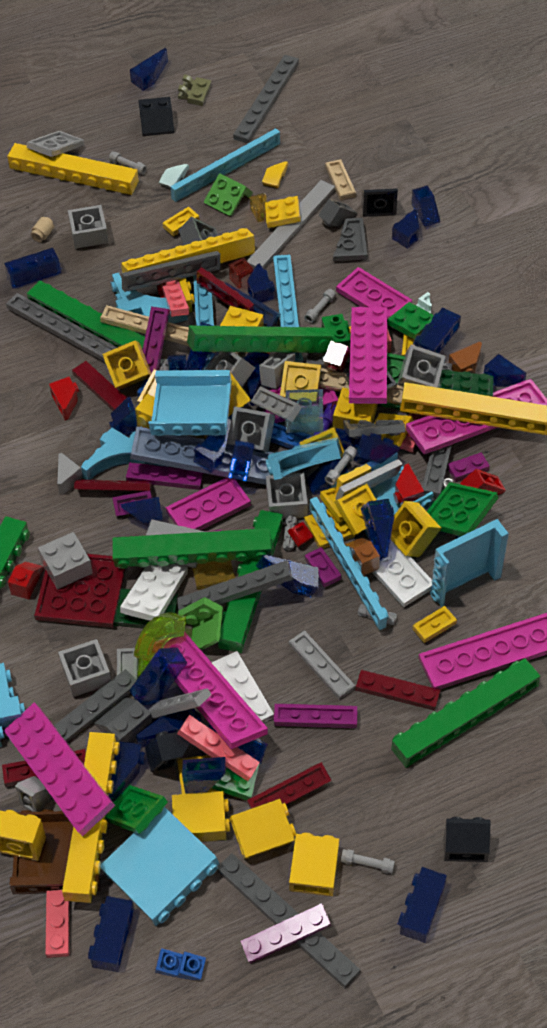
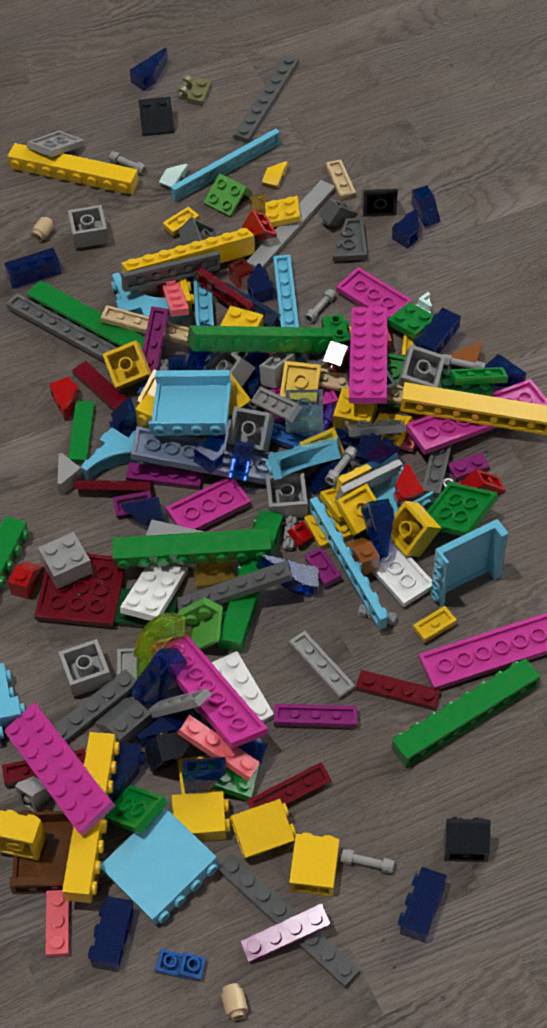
(81, 431): none -> green tile
(234, 1001): none -> tan brick
(259, 226): none -> red slope
(462, 363): none -> light grey bar
(478, 376): none -> green tile

